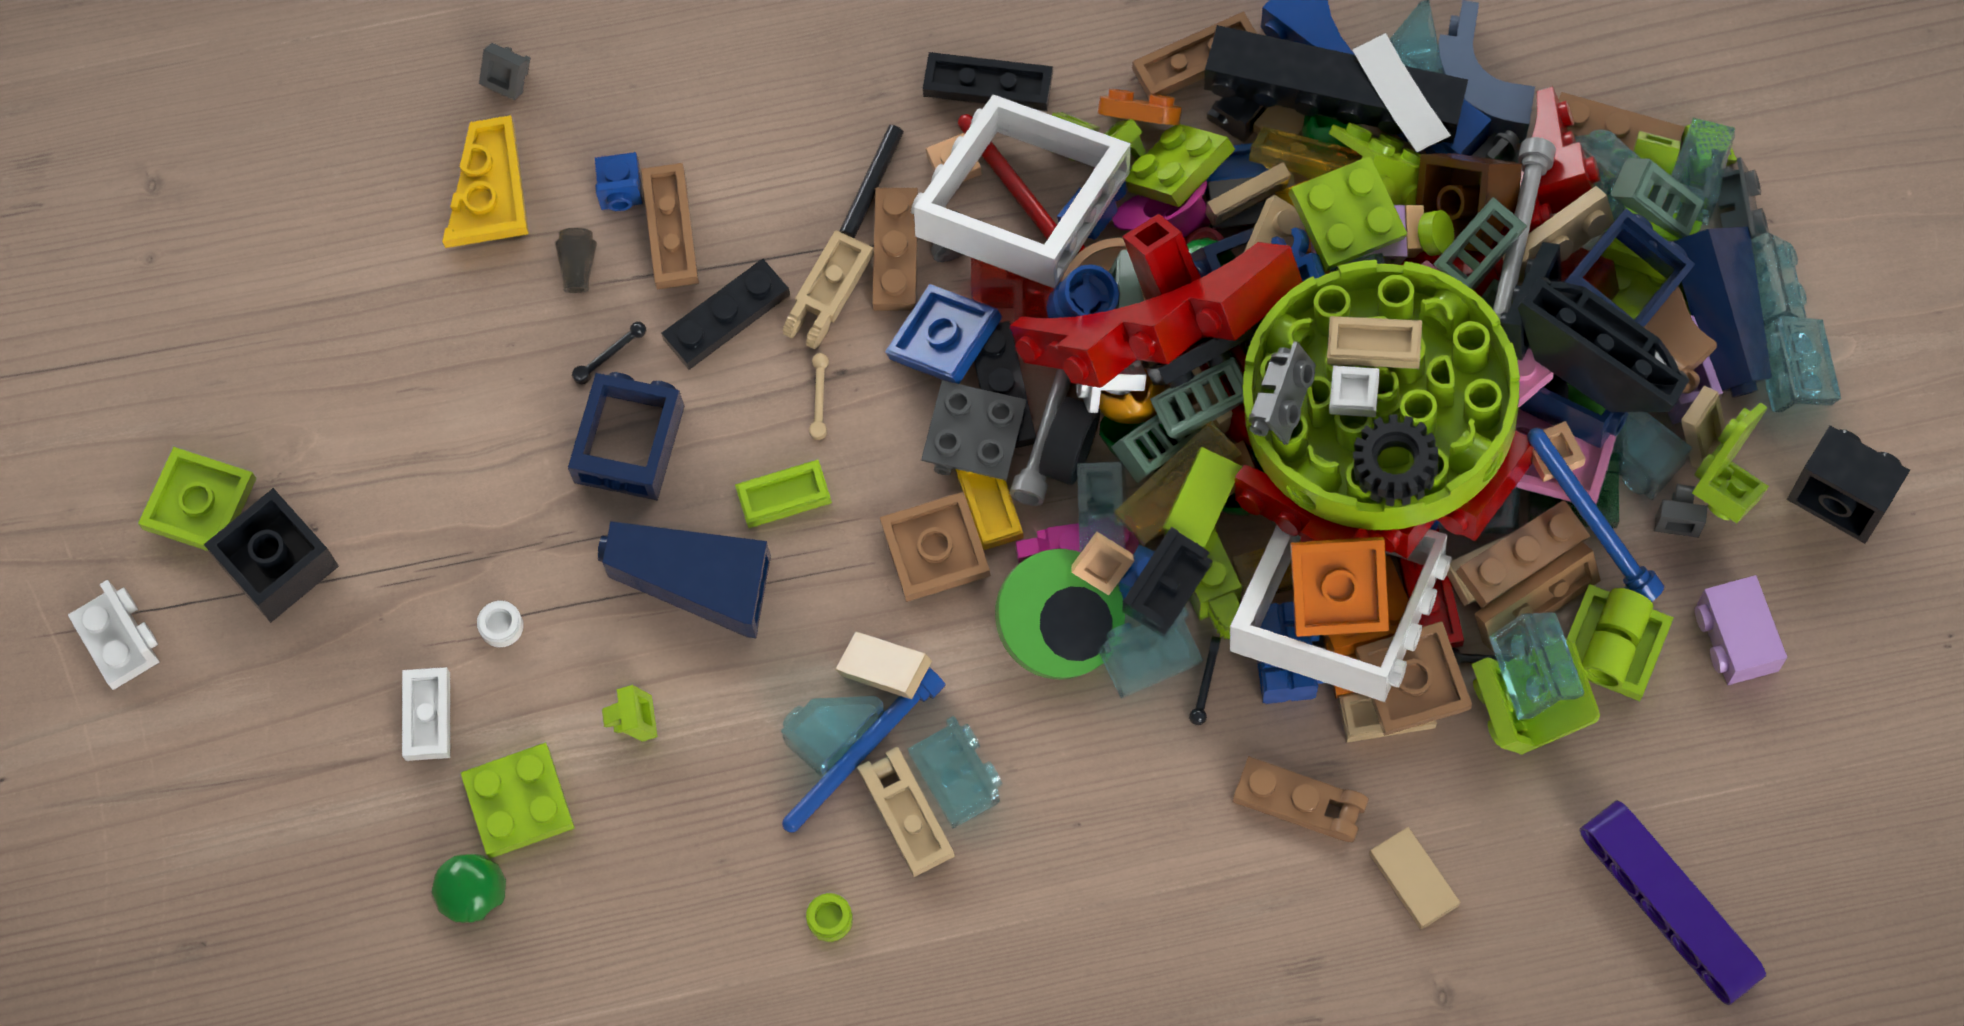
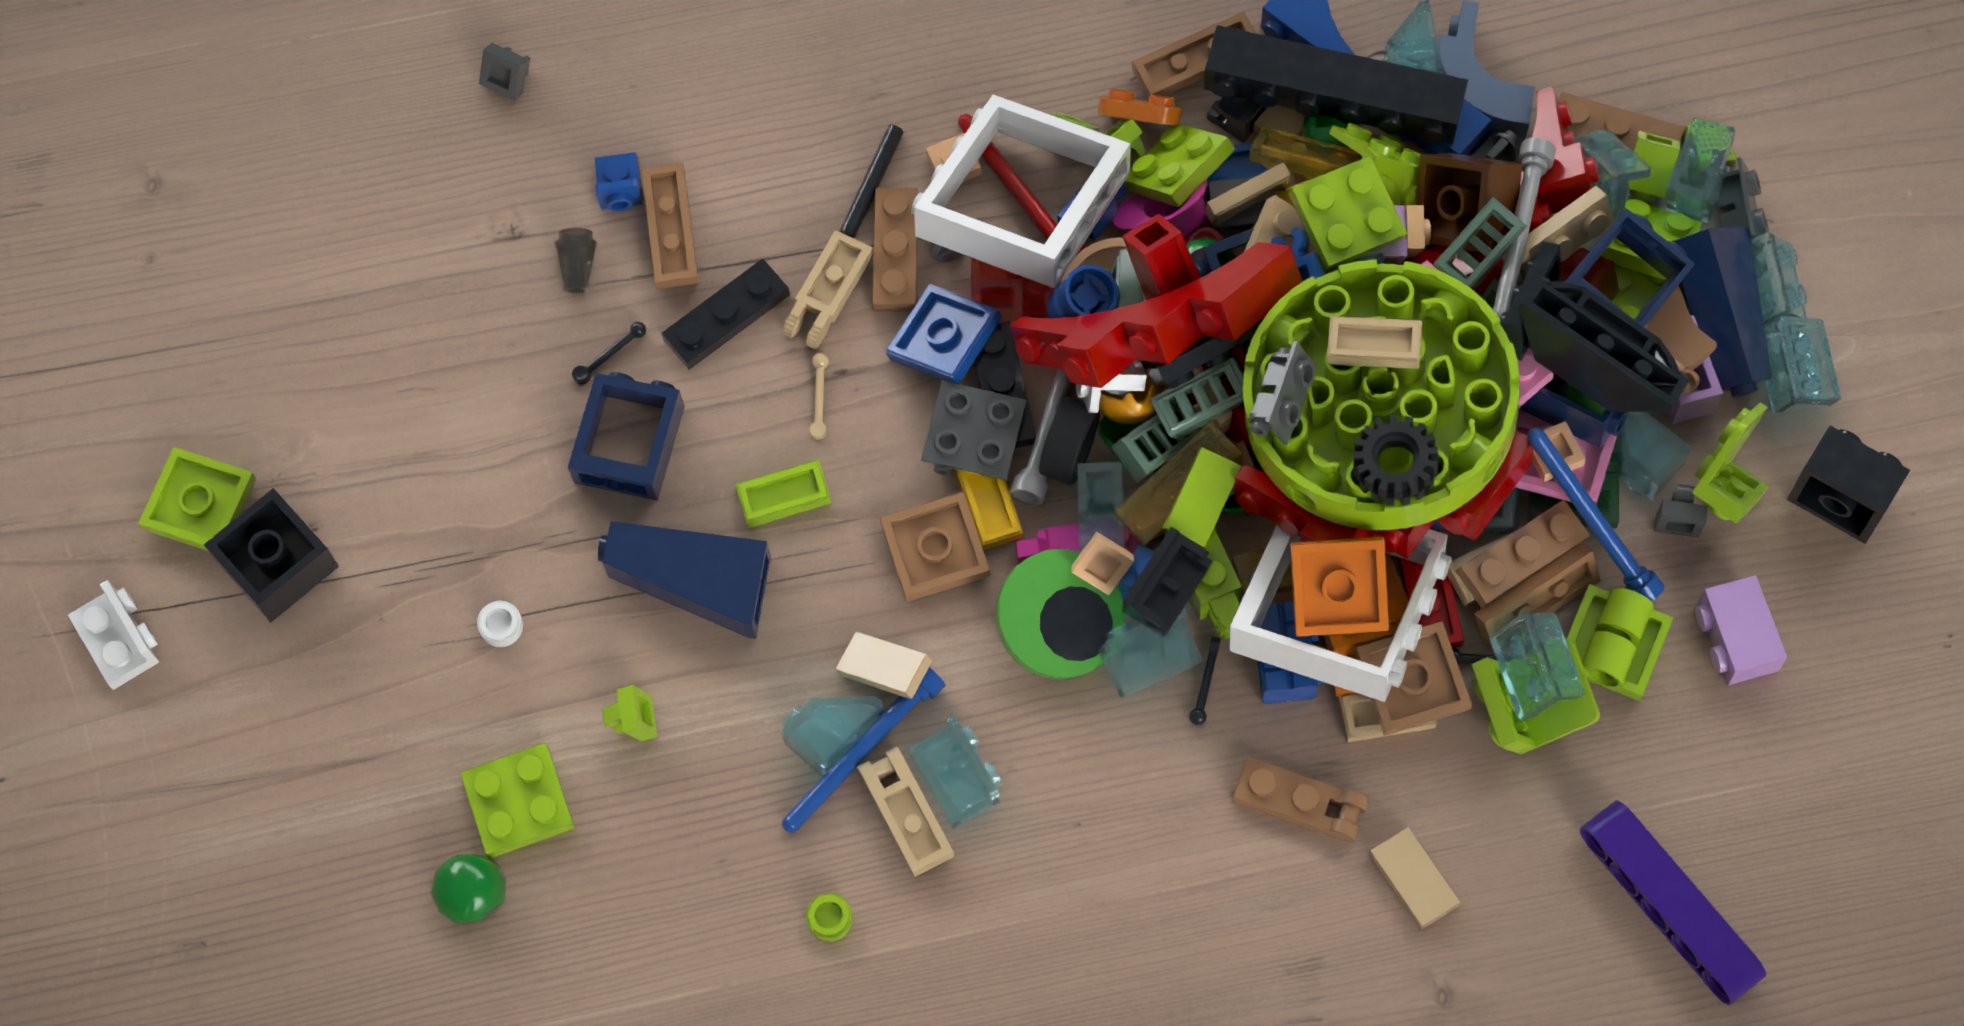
(426, 714): white plate -> none
(489, 188): yellow wing -> none
(980, 78): black plate -> none
(1354, 391): white tile -> none
(1400, 93): white sticker -> none
(1435, 232): lime tile -> none
(1635, 185): sand green slope -> none
(1703, 425): tan tile -> none

